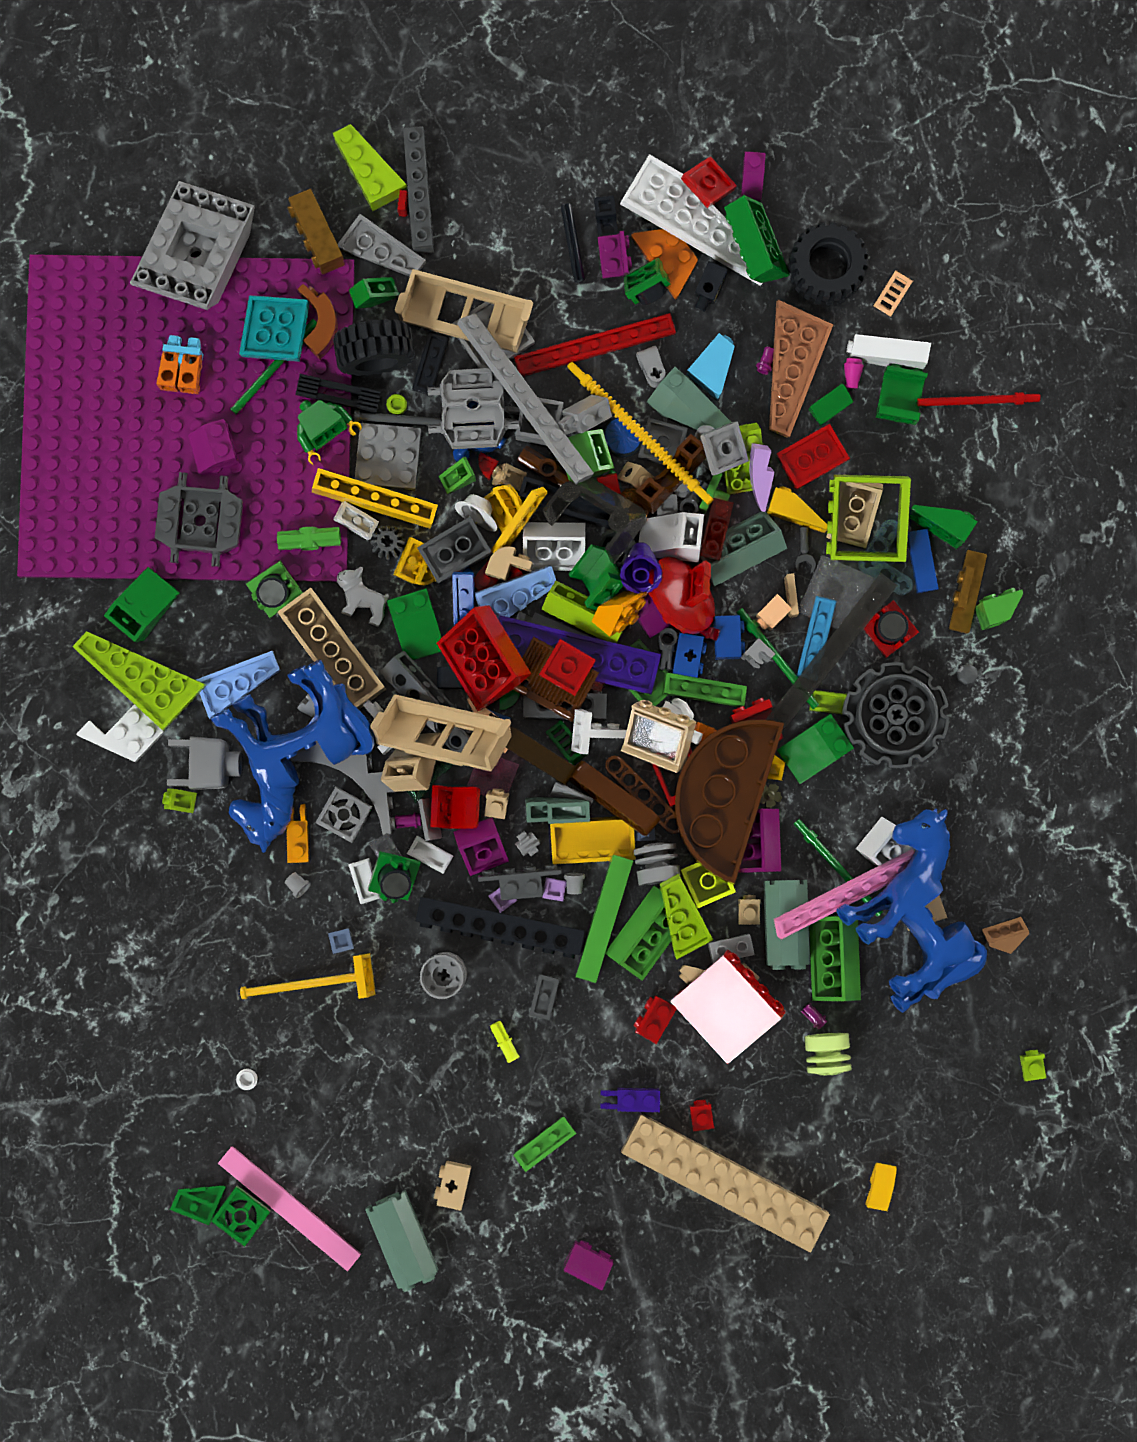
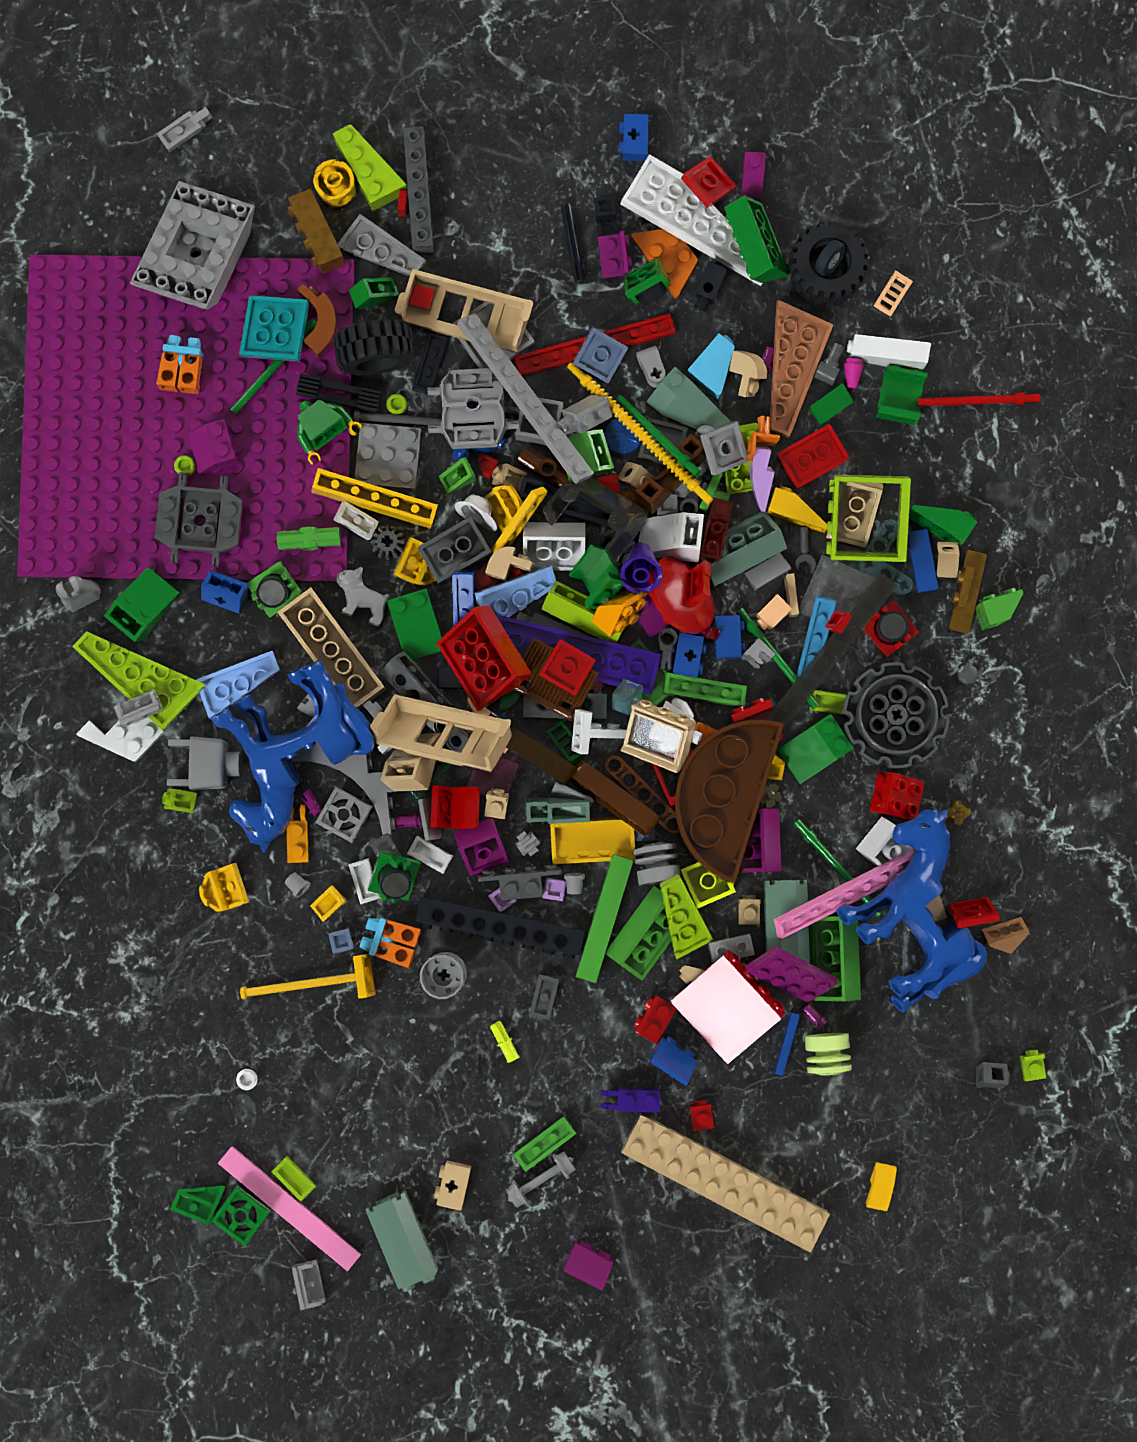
(78, 593): none -> light grey piece
(138, 708): none -> light grey hinge
(184, 128): none -> light grey hinge
(185, 464): none -> lime tile
(223, 889): none -> yellow slope
(224, 591): none -> blue brick
(293, 1178): none -> lime tile
(308, 1284): none -> light grey hinge
(312, 803): none -> magenta pin
(328, 903): none -> yellow slope
(334, 183): none -> yellow brick
(385, 940): none -> orange hips
(422, 297): none -> red tile
(517, 1194): none -> light grey piece
(600, 355): none -> sand blue plate
(625, 696): none -> clear light blue slope
(634, 125): none -> blue brick
(673, 1060): none -> blue slope
(682, 459): none -> green bar
(751, 368): none -> tan brick
(761, 437): none -> orange bracket
(767, 571): none -> light grey slope
(786, 1043): none -> blue tile
(791, 974): none -> magenta plate
(829, 368): none -> dark grey pin
(830, 258): none -> black bush
(838, 621): none -> red tile
(896, 795): none -> red bracket
(948, 559): none -> tan bracket
(964, 812): none -> clear yellow plate
(973, 912): none -> red tile
(984, 1075): none -> dark grey brick

